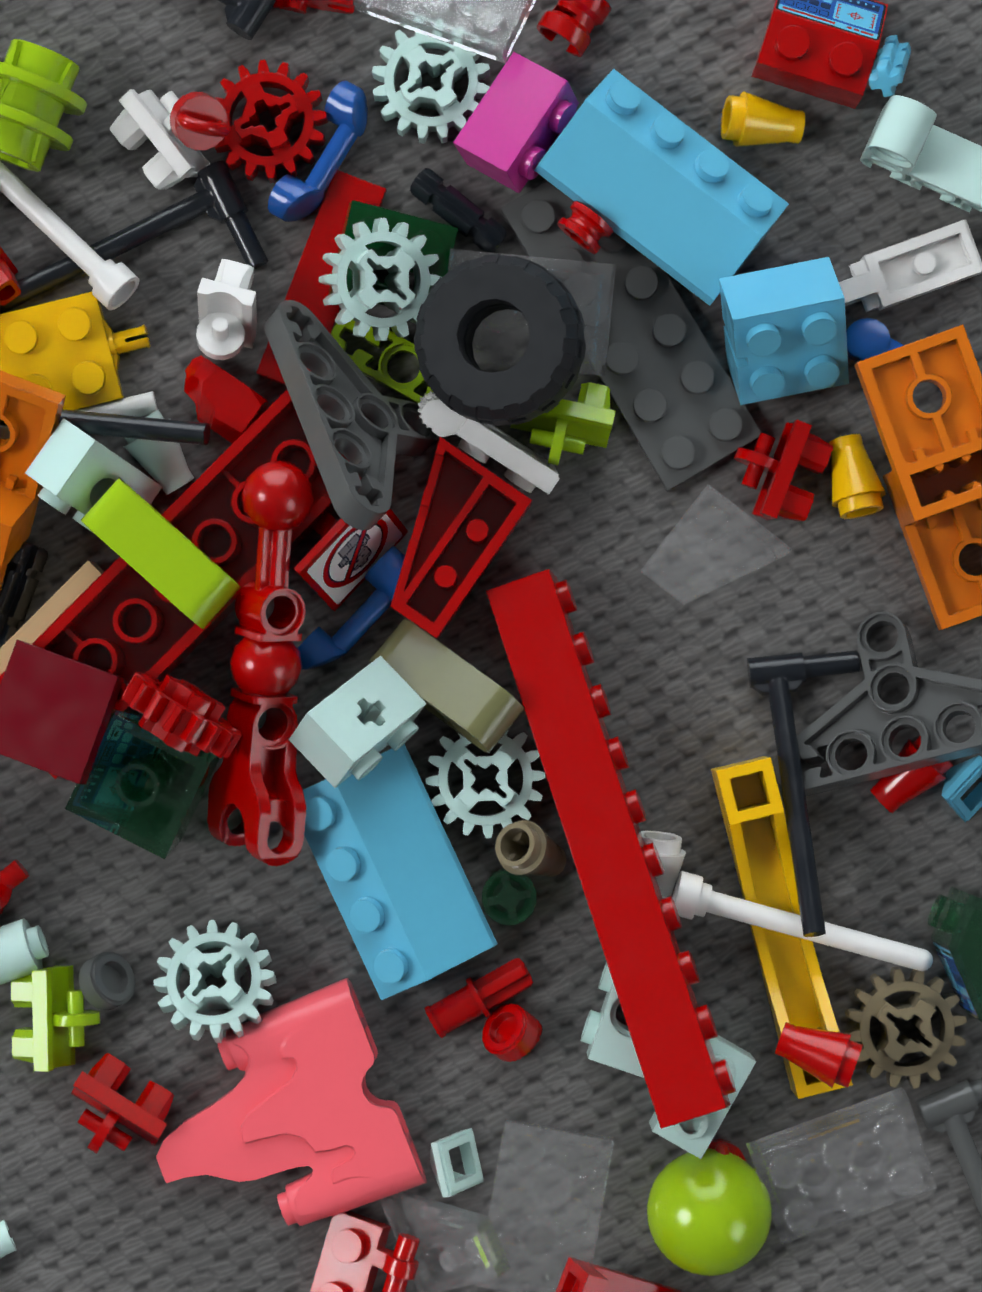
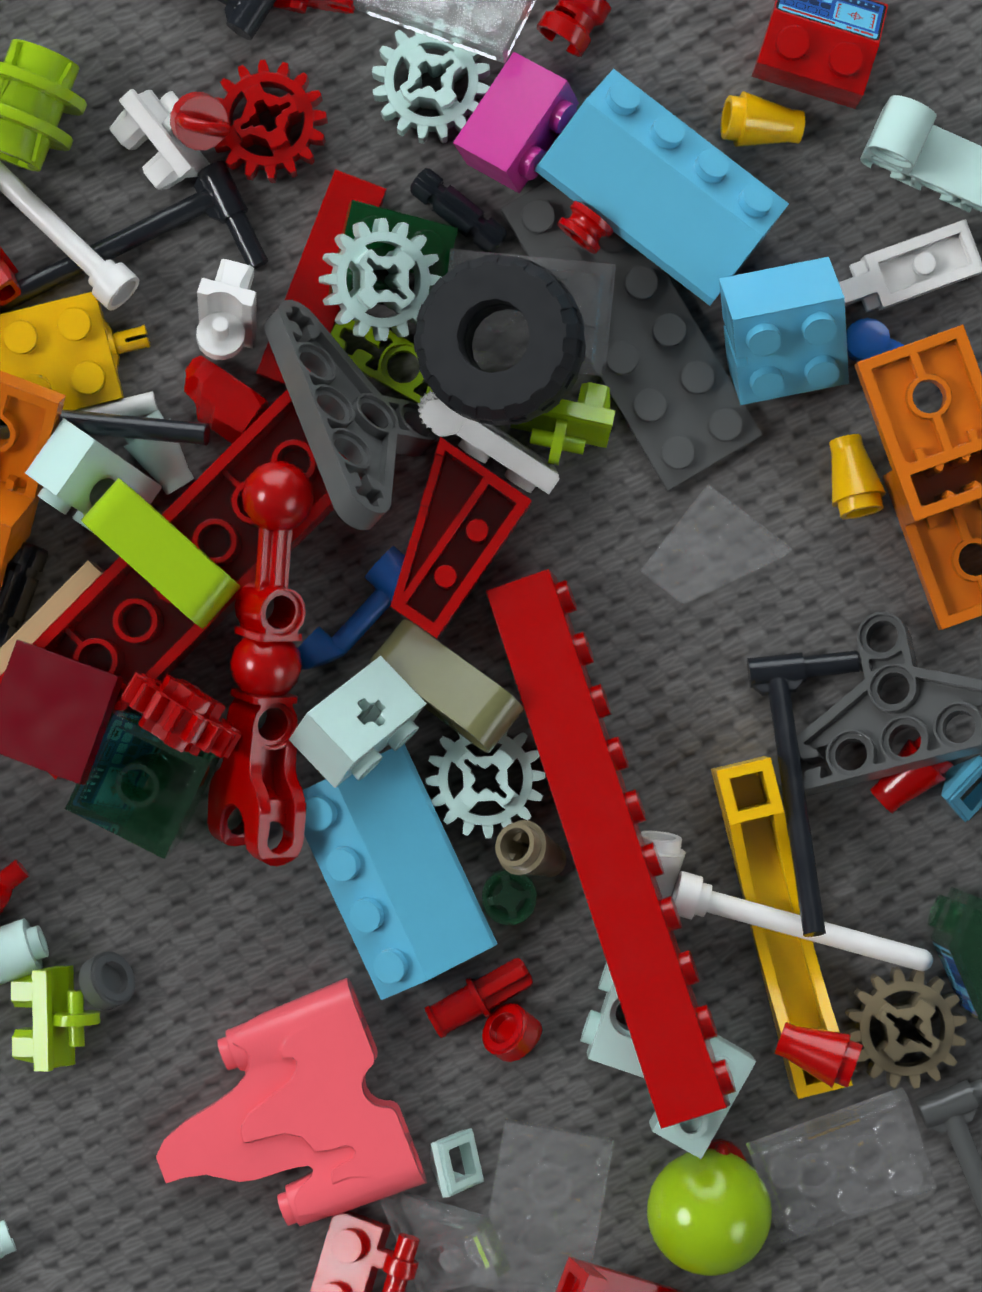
(100, 1091): red hips -> none
(199, 997): light aqua gear -> none
(295, 199): blue bar -> none
(346, 555): piece -> none
(794, 449): red hips -> none
(890, 66): medium azure axle -> none

